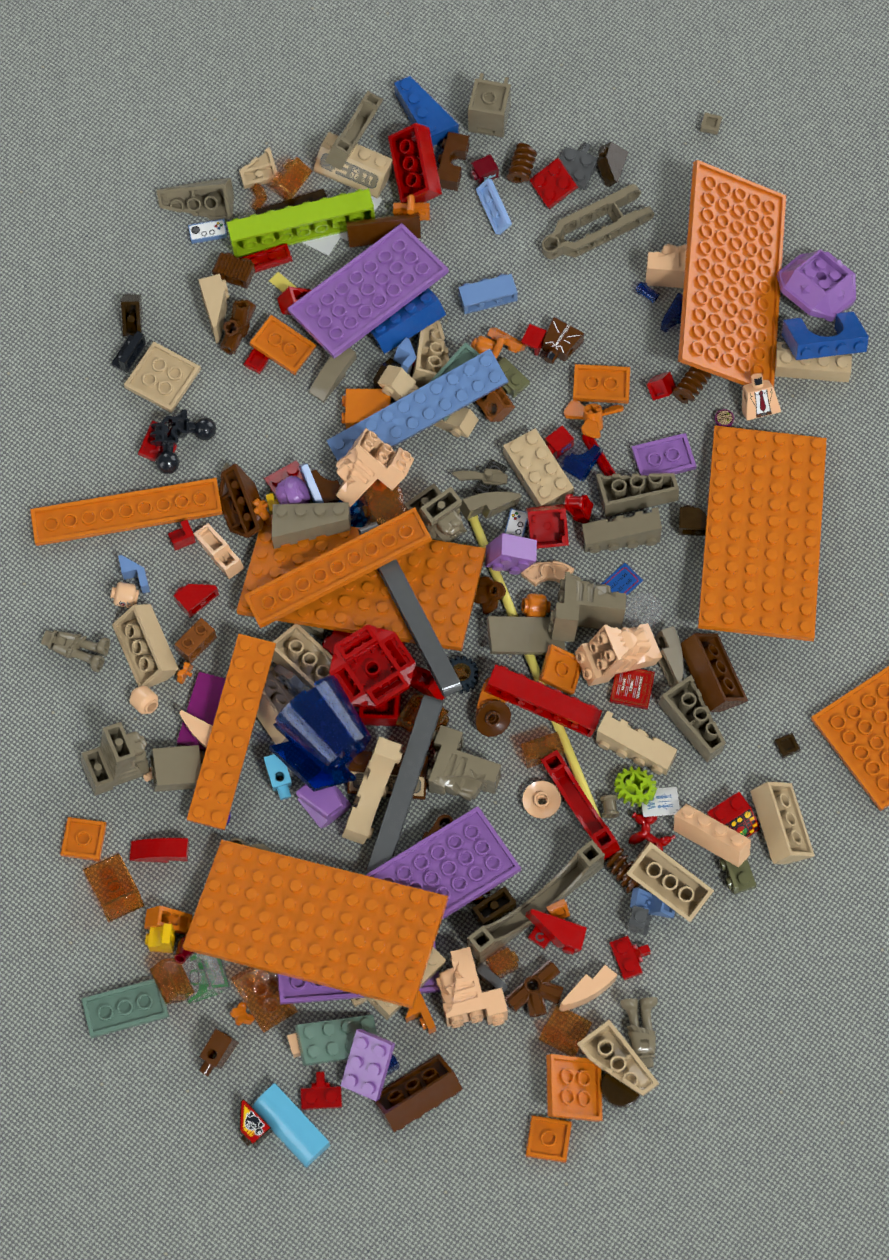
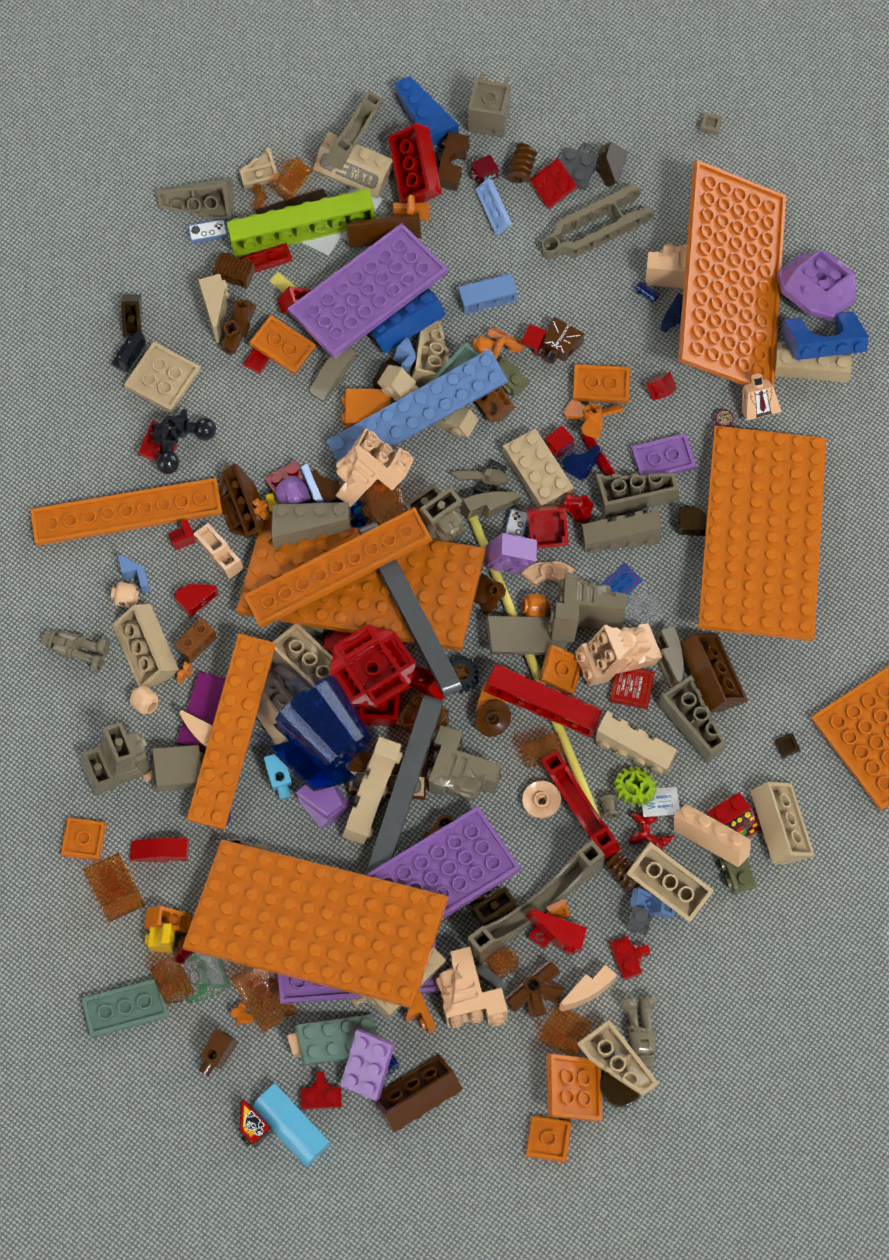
(691, 384): reddish brown piece -> none

